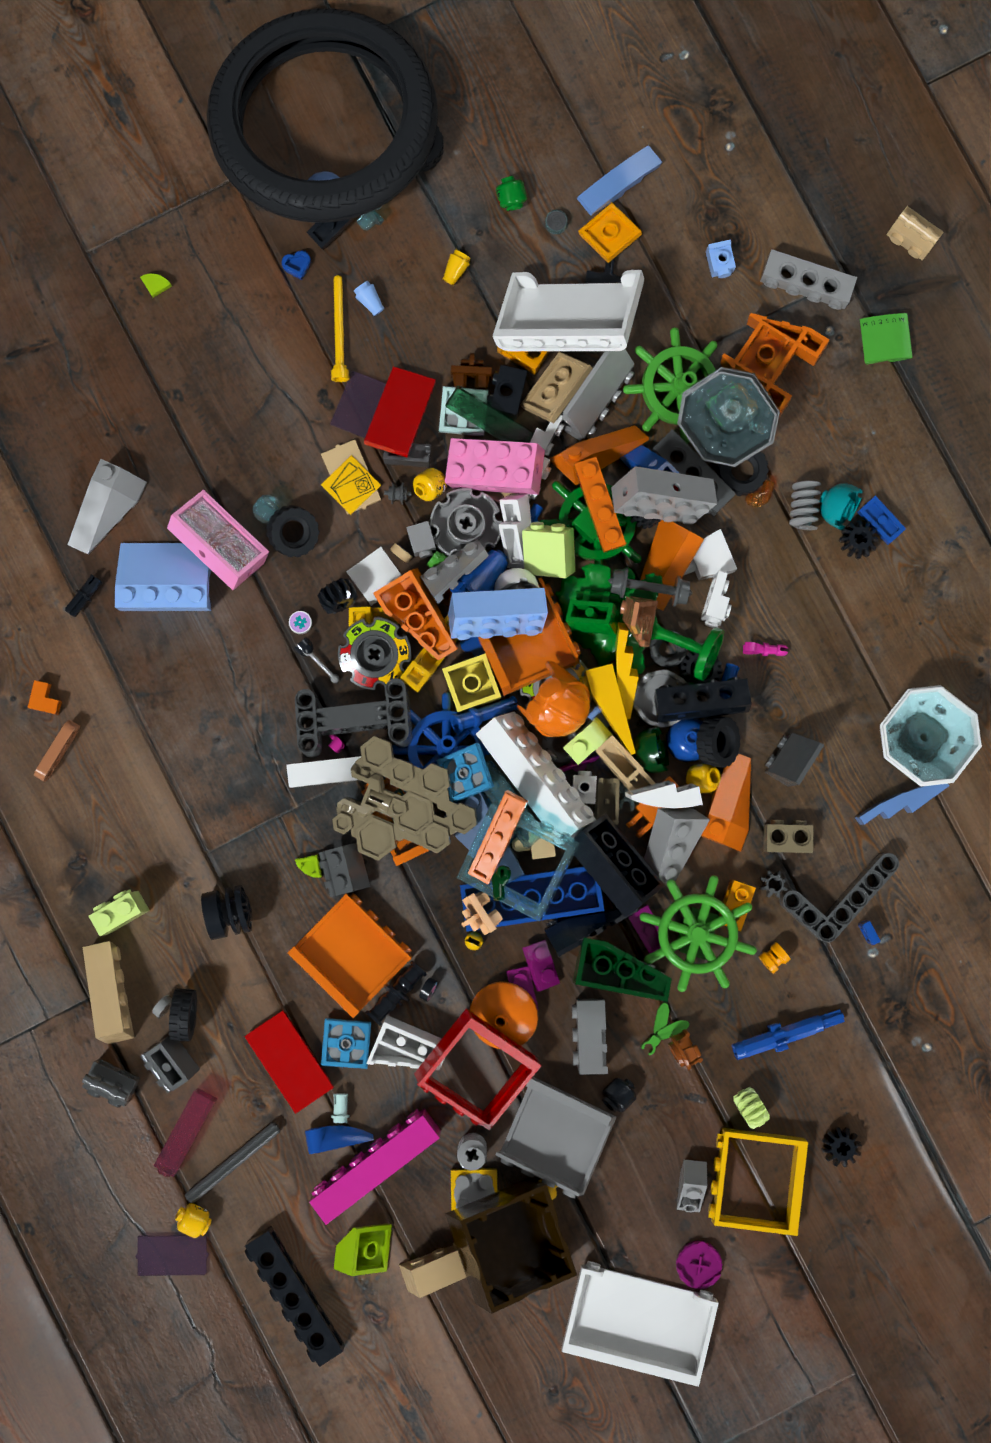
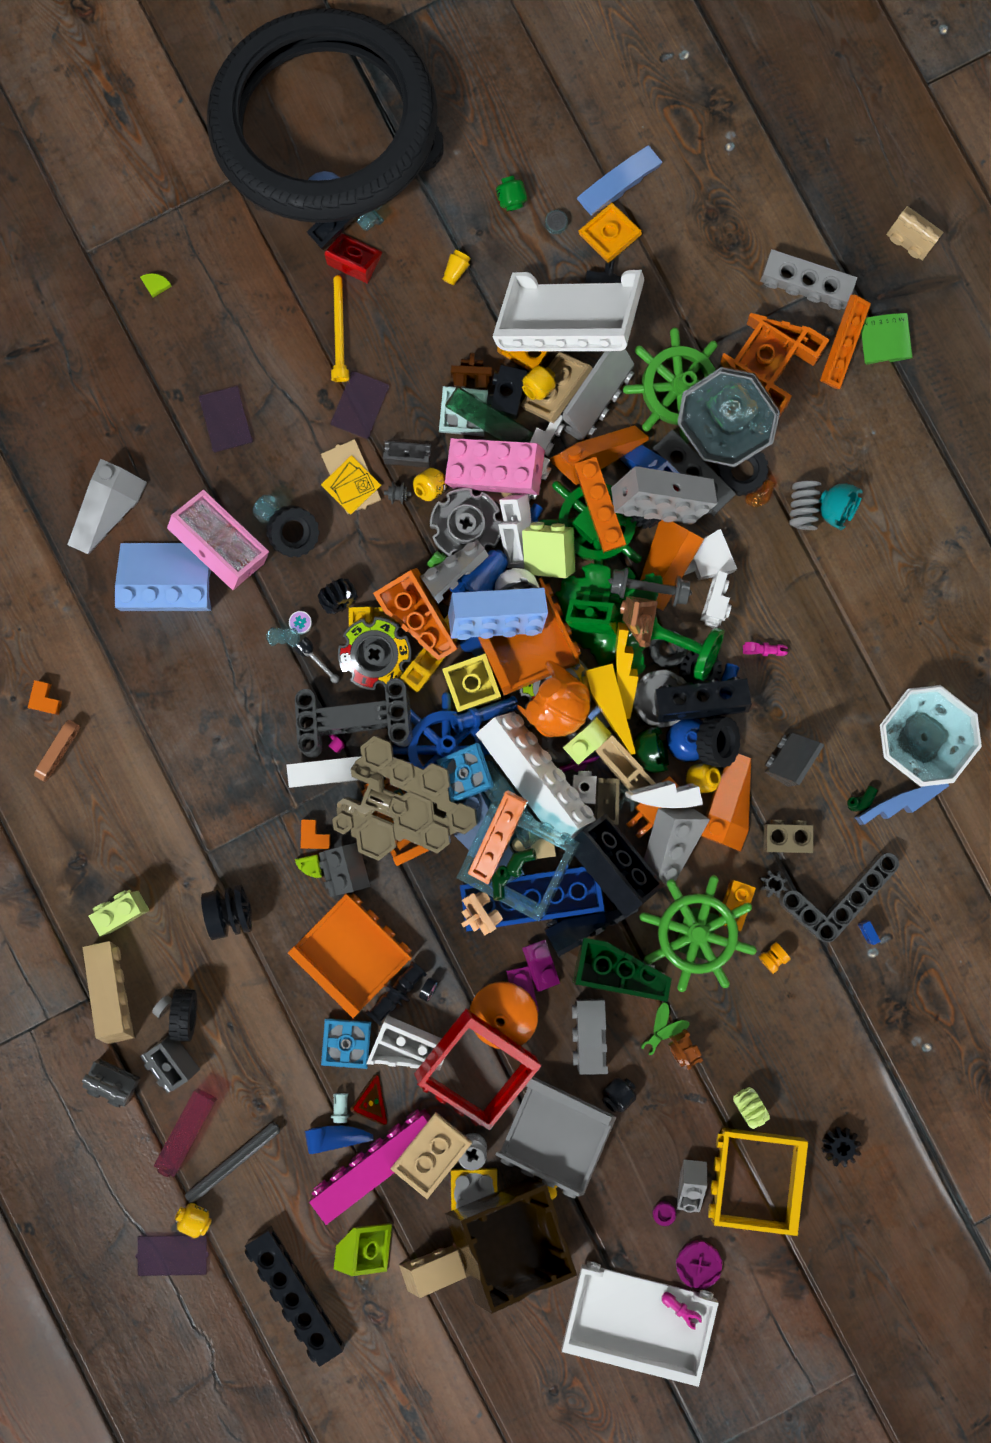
(83, 596): black axle -> none
(225, 419): none -> clear purple piece
(283, 636): none -> clear light blue piece
(289, 1061): red tile -> none
(296, 264): blue tile -> none
(311, 839): none -> orange piece
(353, 257): none -> red slope
(369, 298): light blue cone -> none
(370, 1102): none -> piece
(373, 573): white sticker -> none
(400, 412): red tile -> none
(401, 553): tan tile -> none
(421, 539): light grey brick -> none
(431, 1155): none -> tan tile
(474, 935): yellow hinge -> none
(517, 860): none -> dark green arm
(539, 383): none -> yellow head
(647, 932): magenta plate -> none
(664, 1213): none -> magenta tile
(681, 1309): none -> dark pink piece
(720, 268): light blue brick -> none
(779, 1036): blue piece -> none
(845, 341): none -> orange tile
(858, 530): black gear -> none
(862, 802): none -> dark green arm
(882, 520): blue plate -> none

